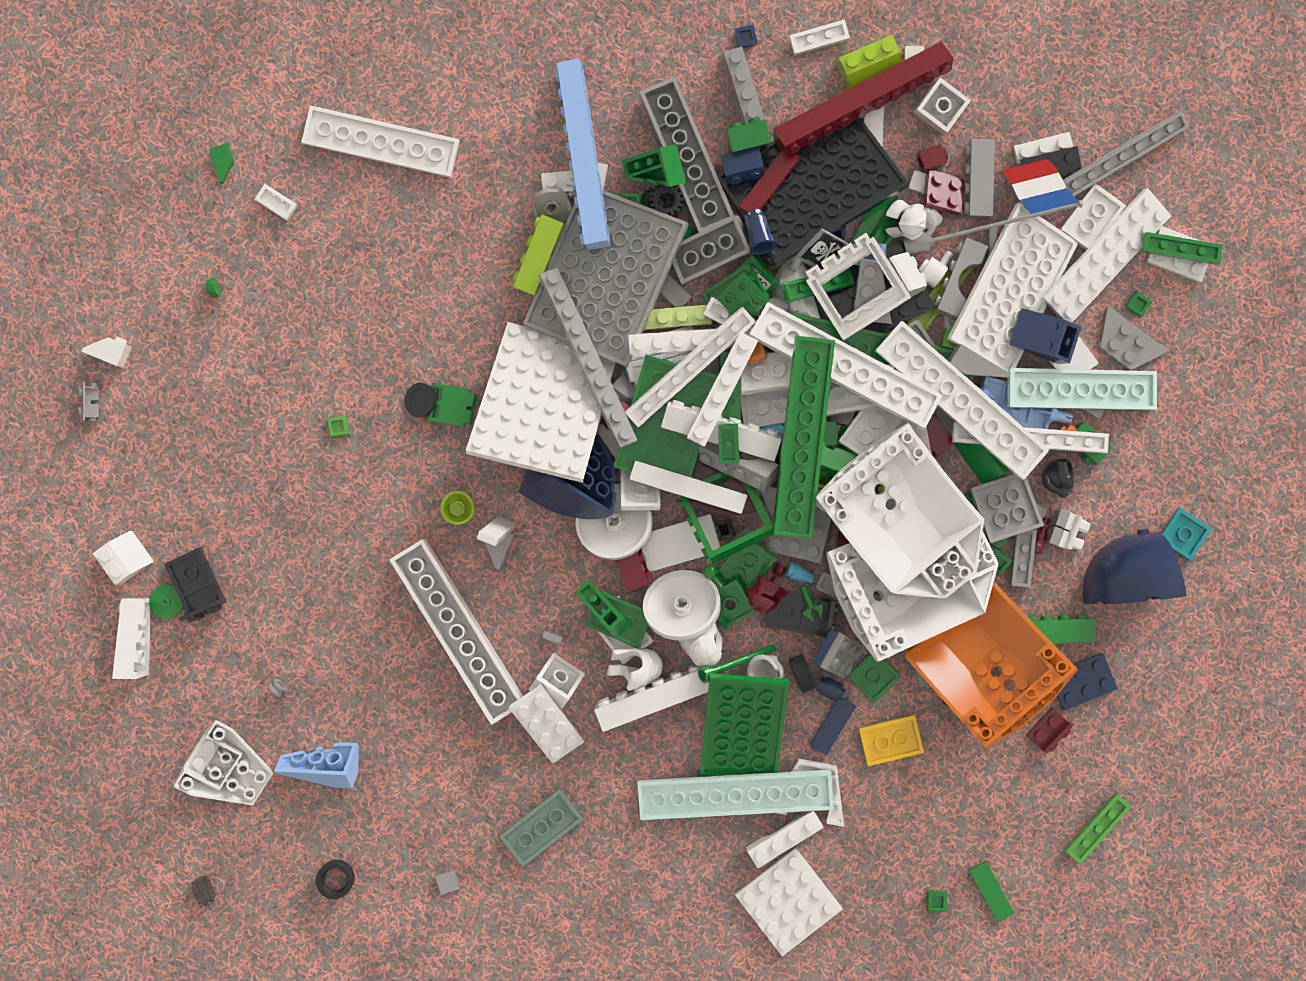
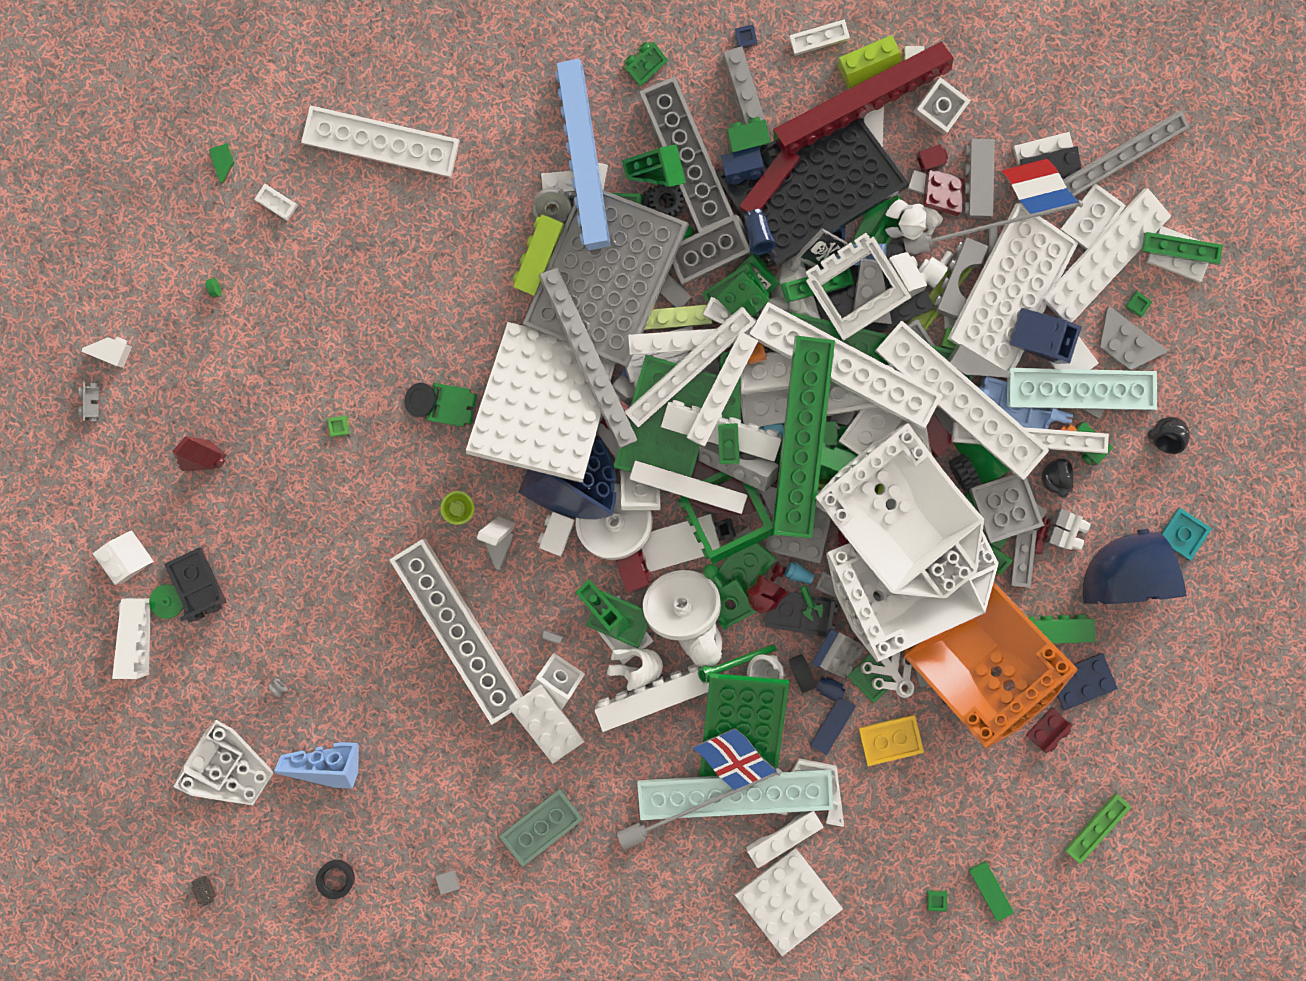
(198, 455): none -> dark red wedge
(556, 533): none -> white brick
(644, 62): none -> green bracket
(732, 760): none -> flag
(891, 669): none -> white plant
(964, 472): none -> black tyre
(1170, 435): none -> black piece

